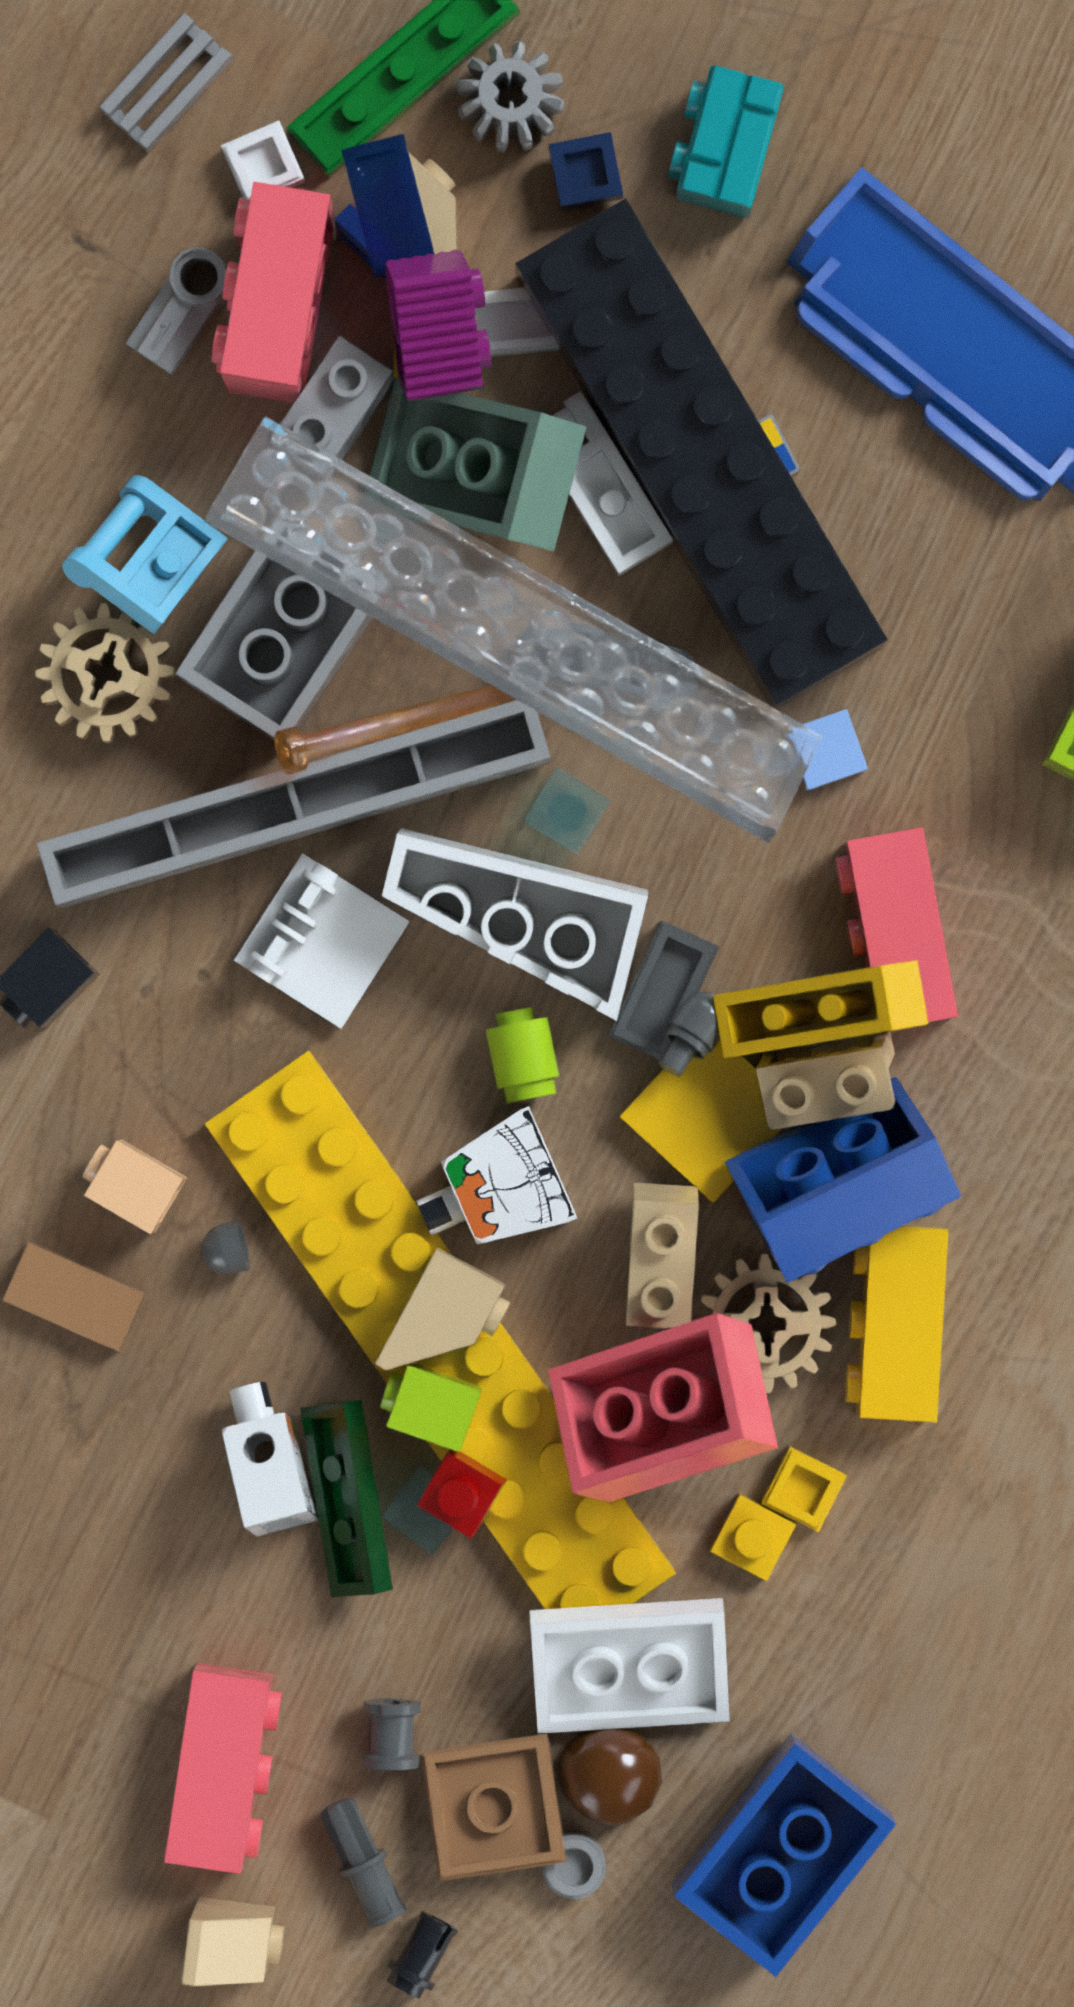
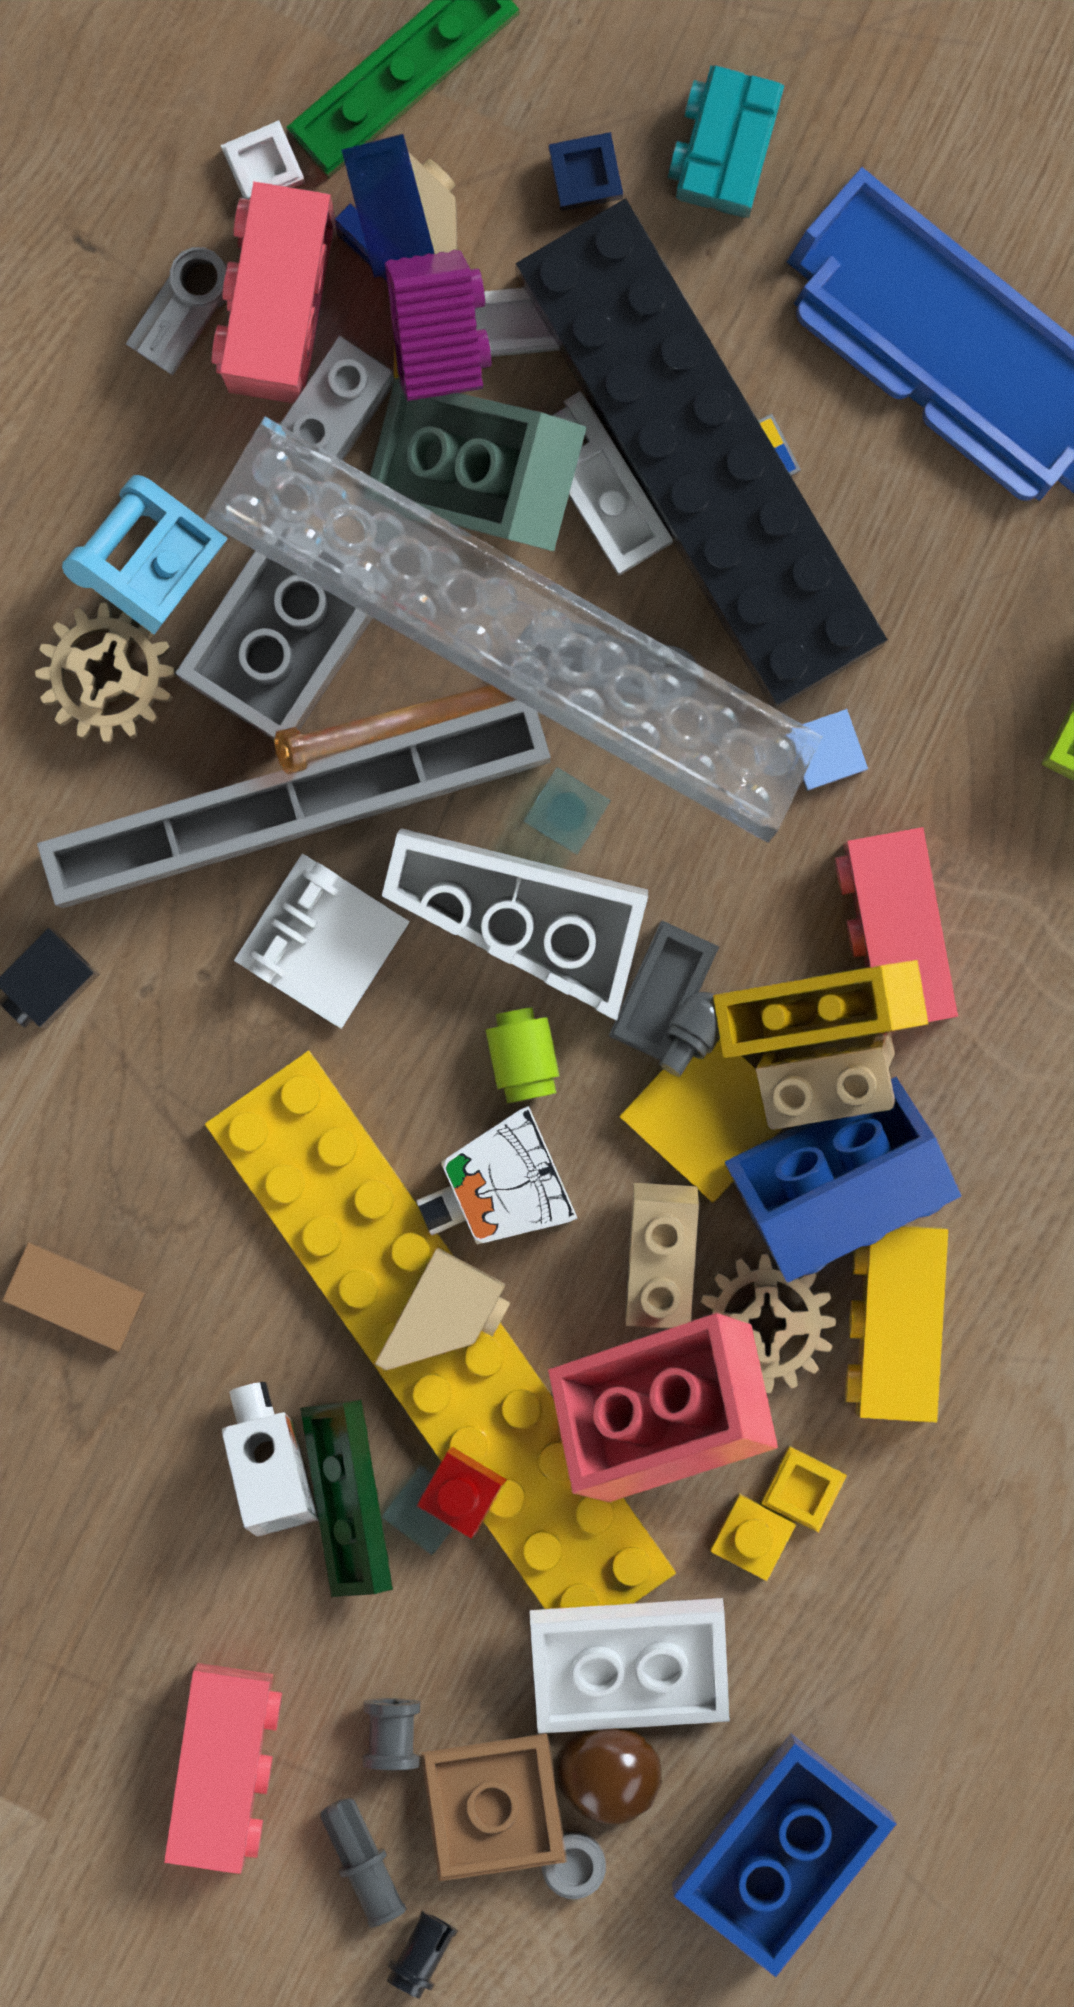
(132, 1184): light nougat brick -> none
(146, 68): light grey tile -> none
(226, 1249): dark grey hinge -> none
(231, 1943): tan slope -> none
(430, 1405): lime brick -> none
(508, 72): light grey gear -> none

